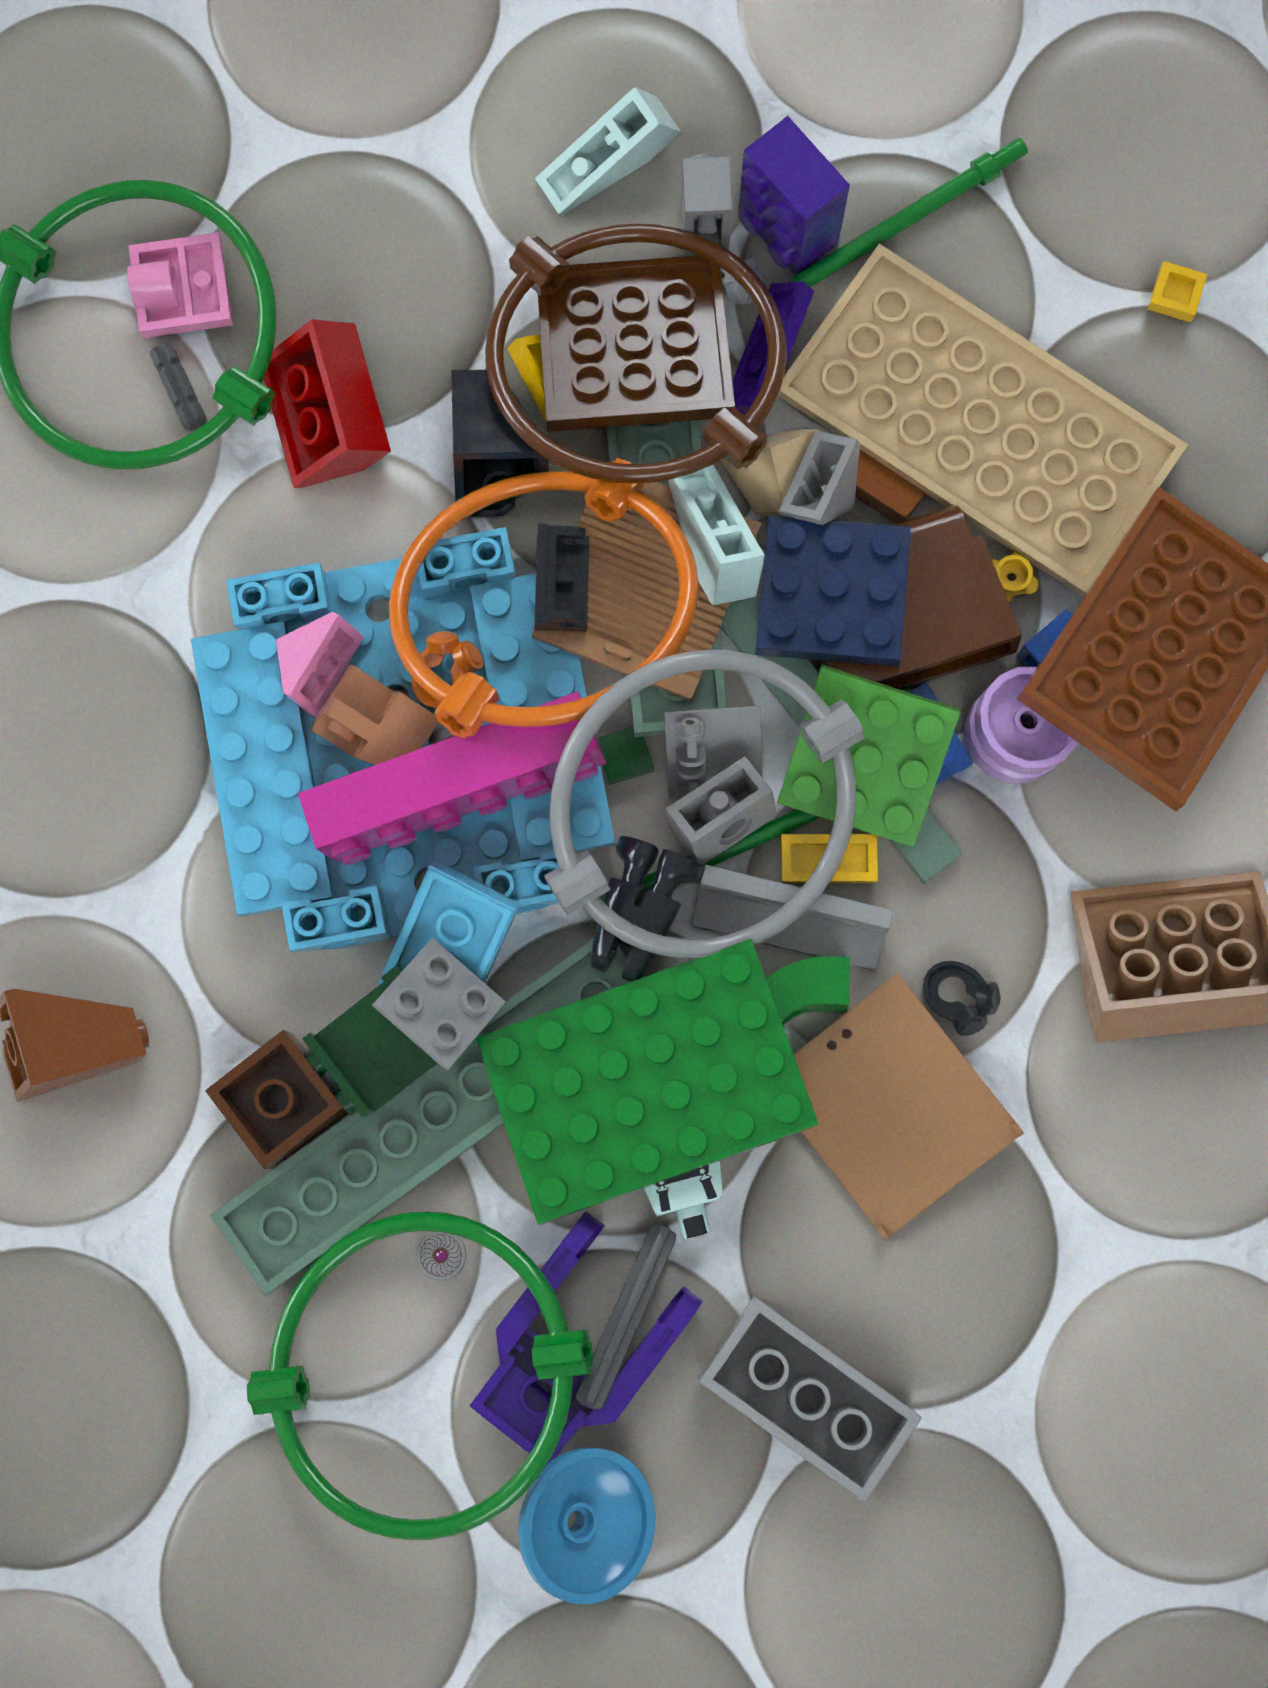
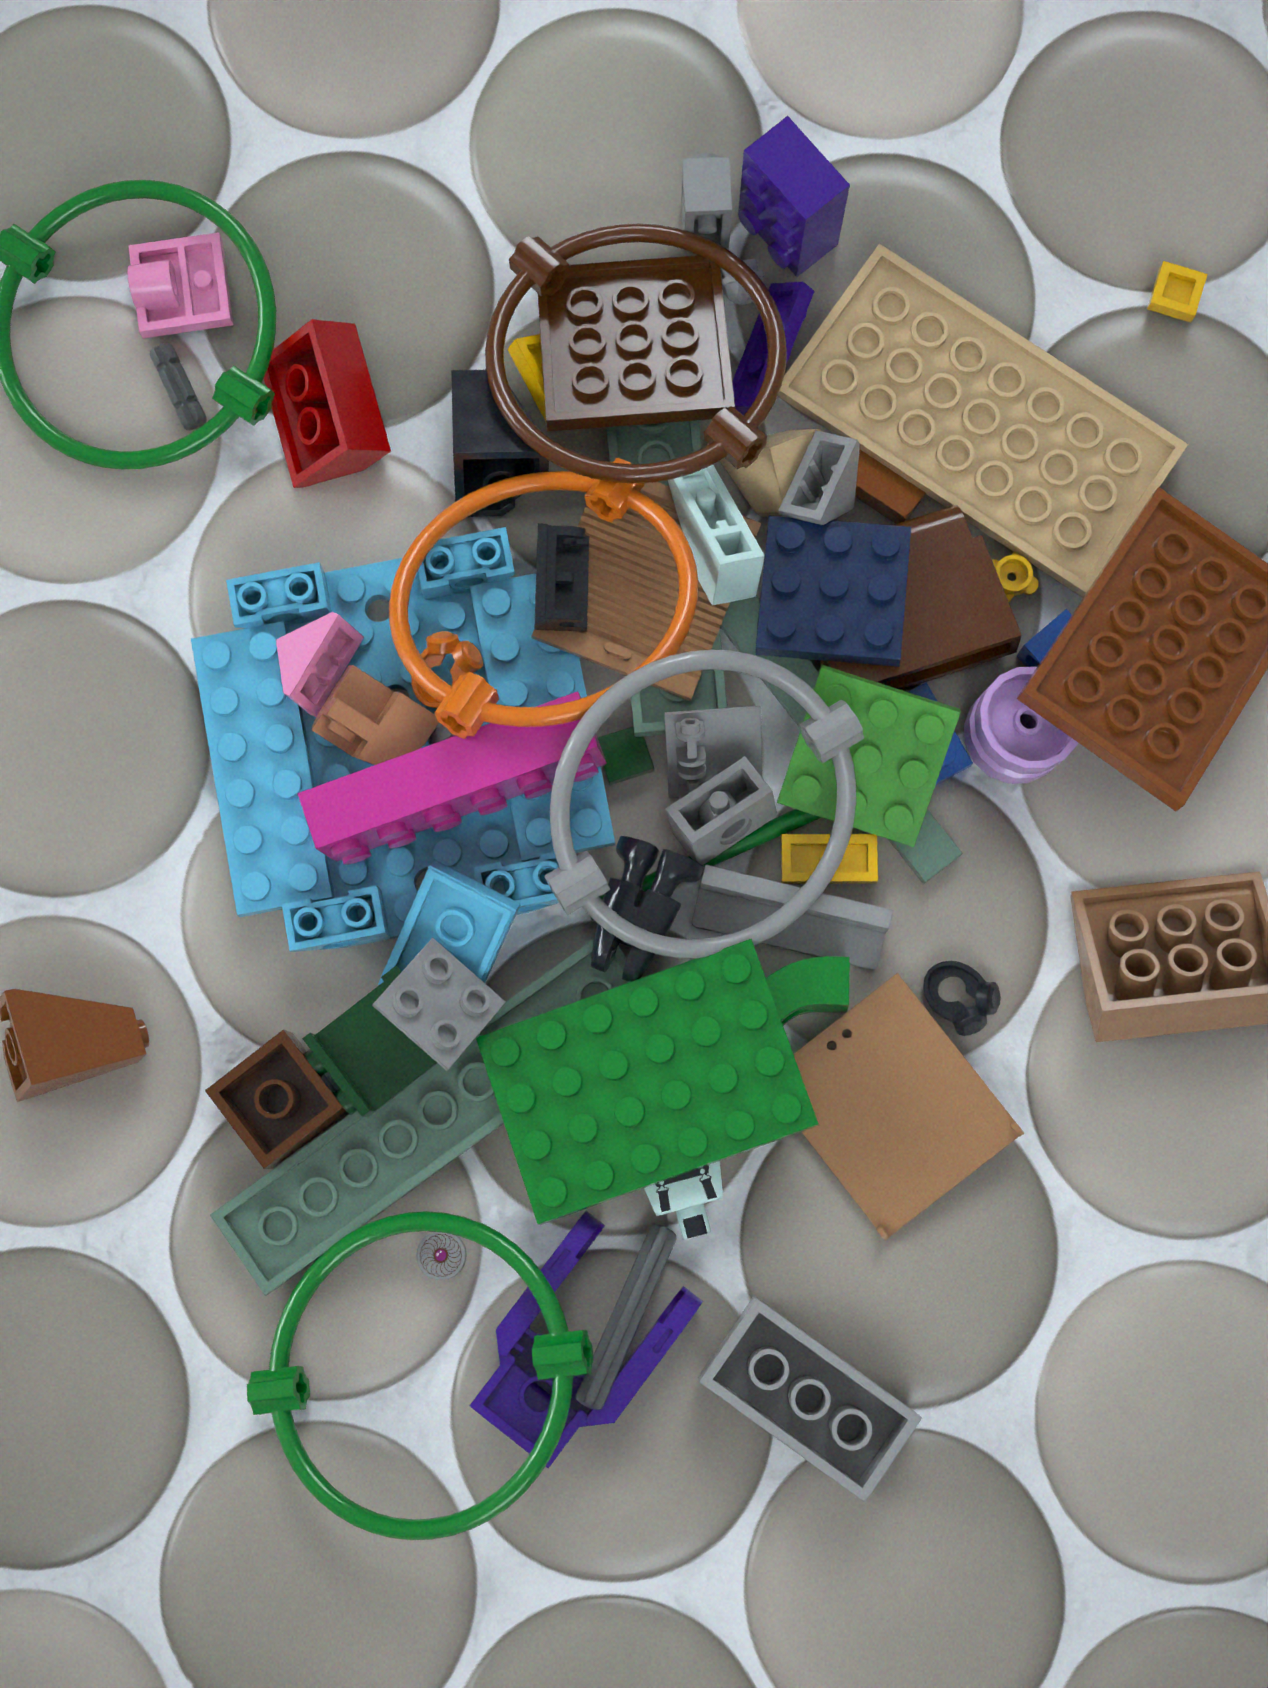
(608, 150): light aqua slope -> none
(609, 1531): dark azure dish -> none
(981, 171): green bar -> none

